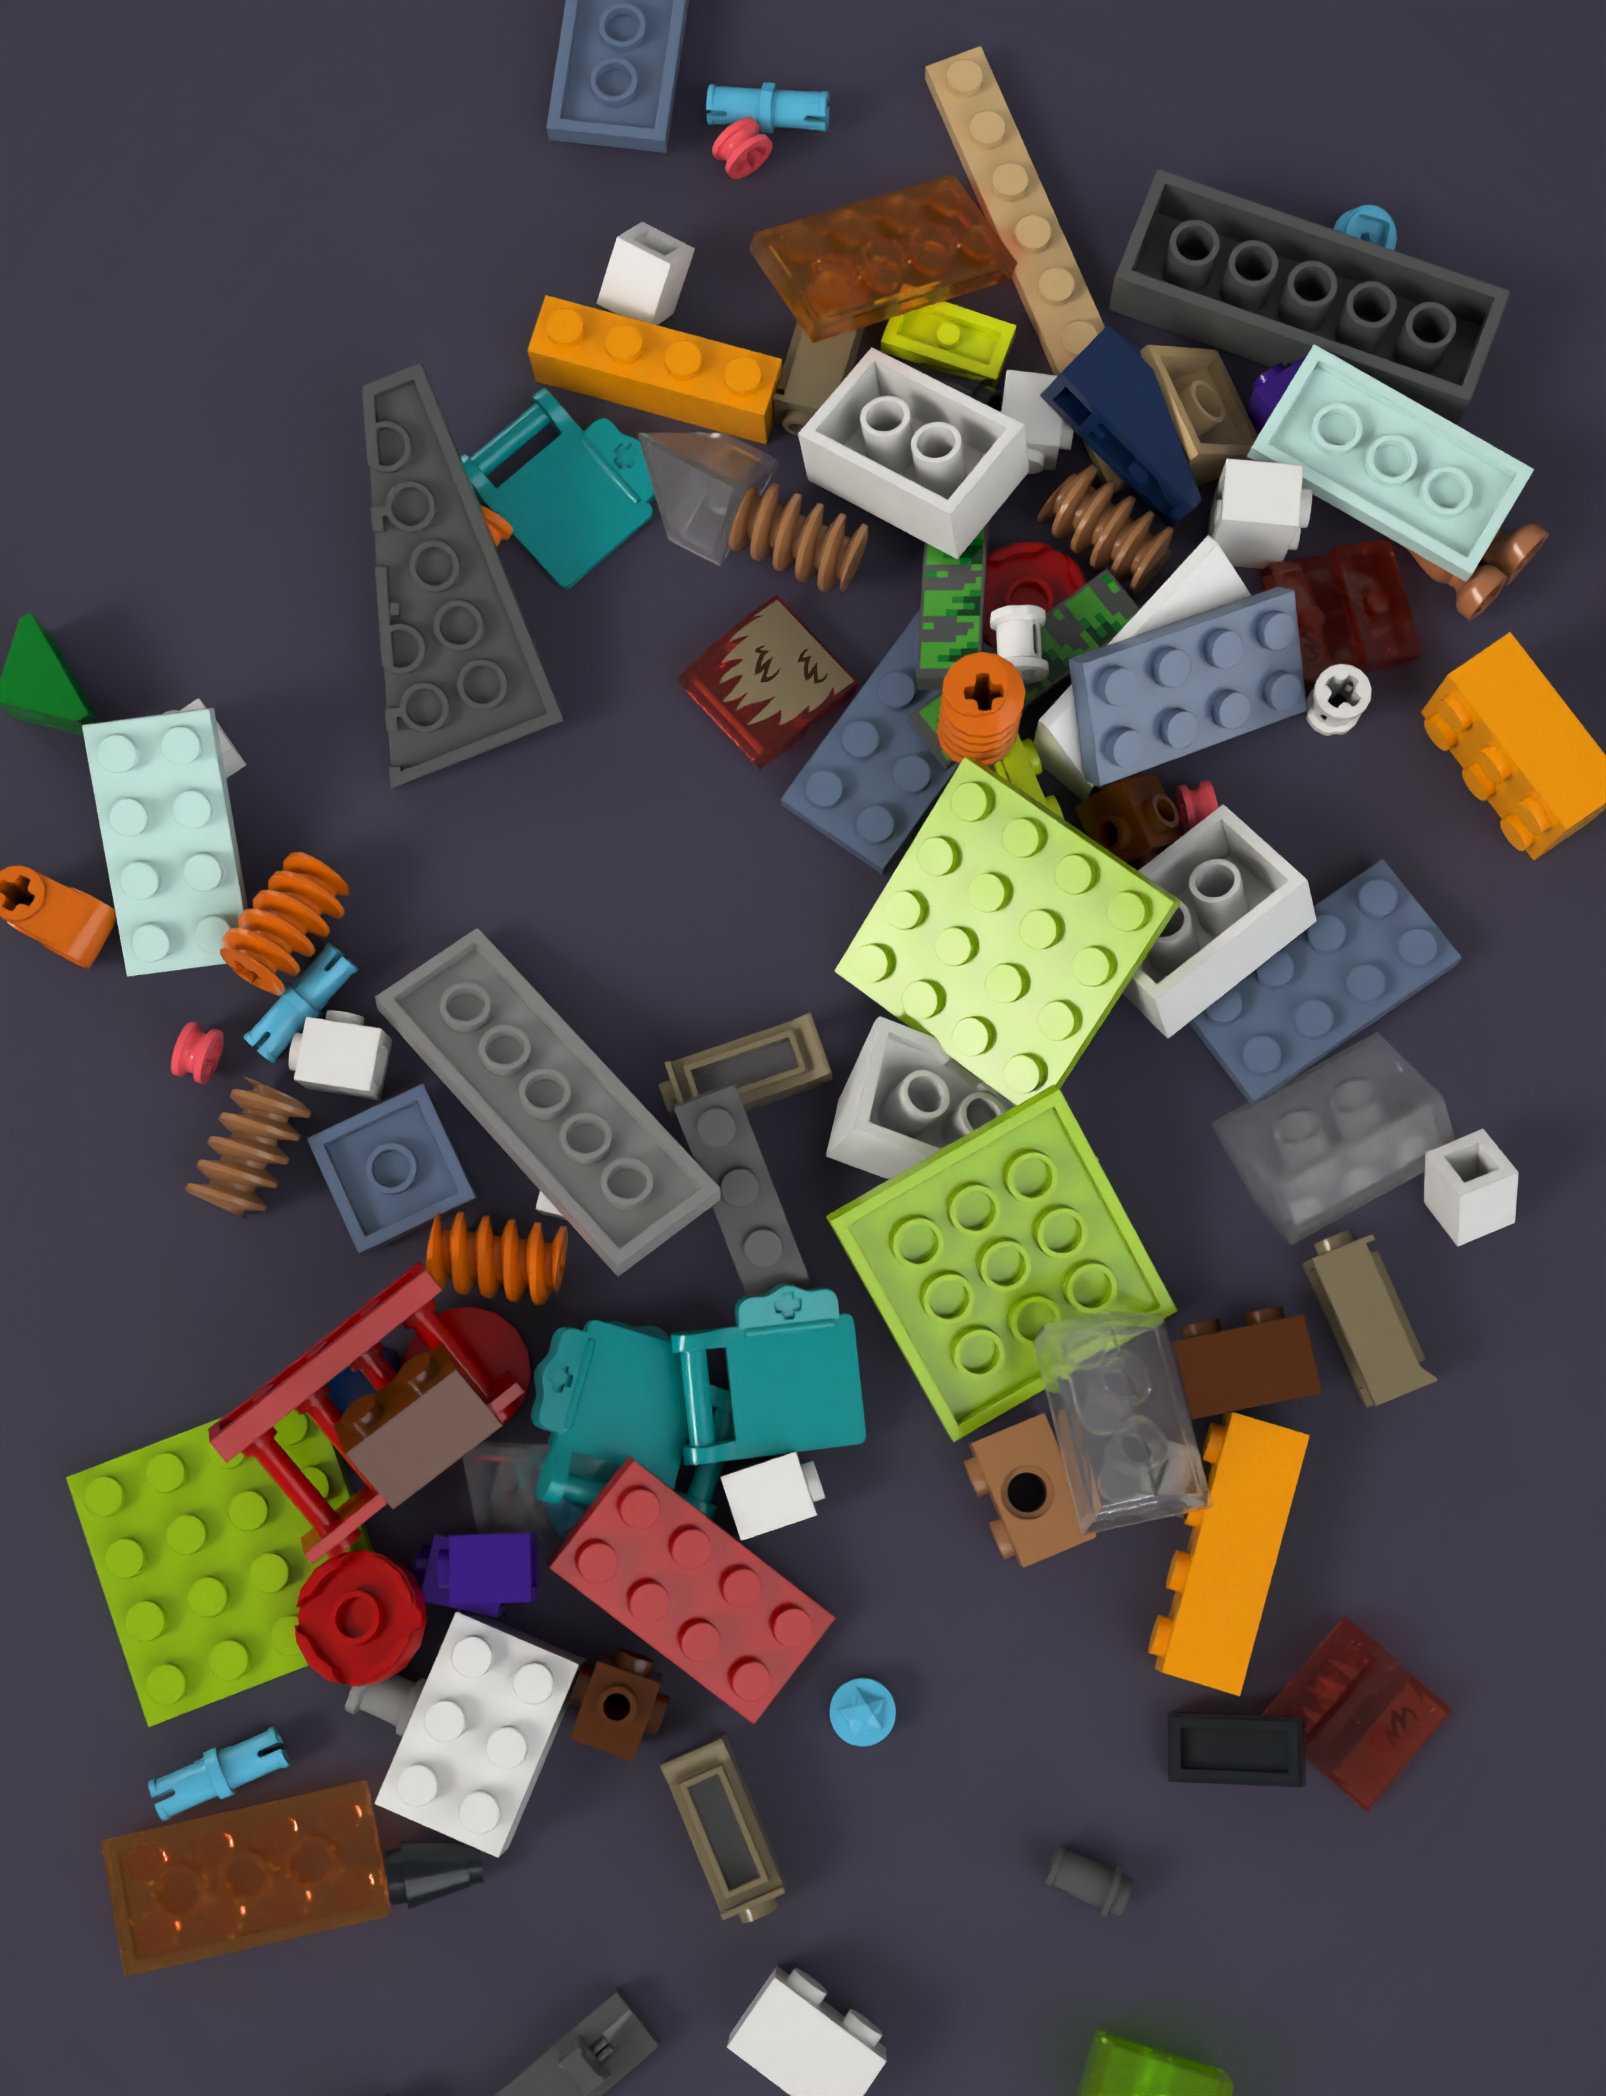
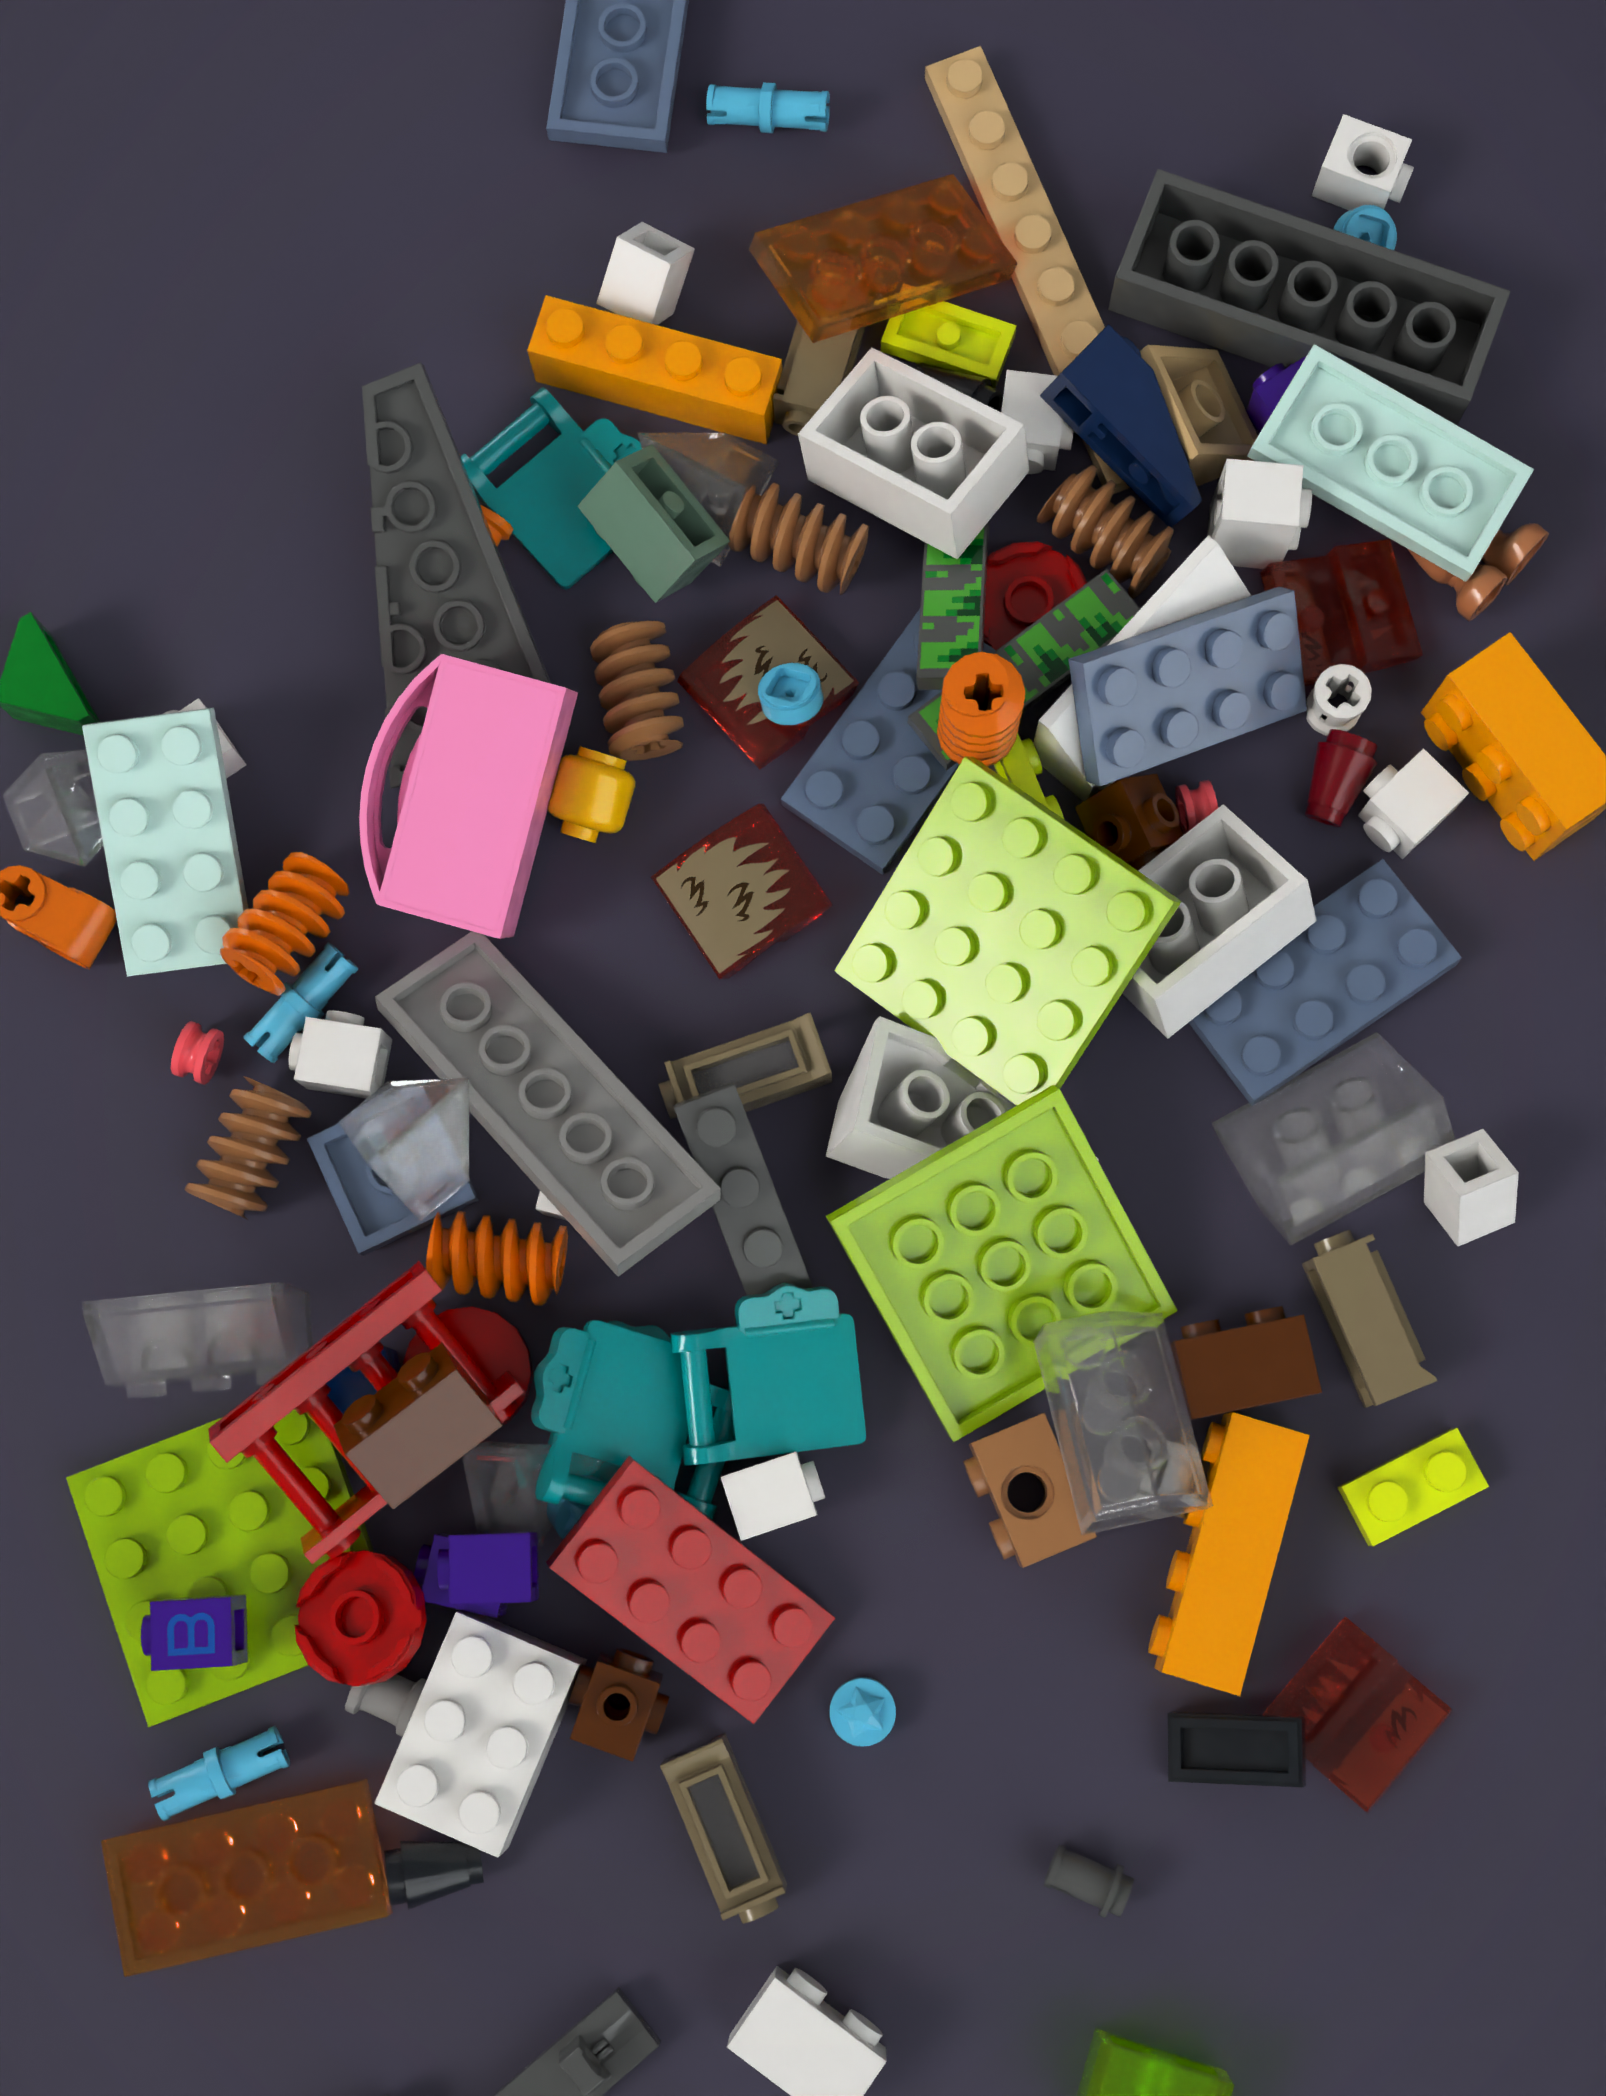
(56, 808): none -> clear slope
(196, 1632): none -> dark purple brick
(198, 1336): none -> clear slope
(415, 1139): none -> clear slope
(467, 794): none -> bright pink piece
(591, 794): none -> yellow head
(632, 690): none -> medium nougat piece
(653, 523): none -> sand green brick
(741, 891): none -> slope
(742, 148): coral bush -> none
(790, 694): none -> medium azure tile
(1020, 639): white bush -> none
(1339, 775): none -> dark red cone
(1366, 145): none -> white brick
(1409, 803): none -> white brick
(1413, 1486): none -> neon yellow plate

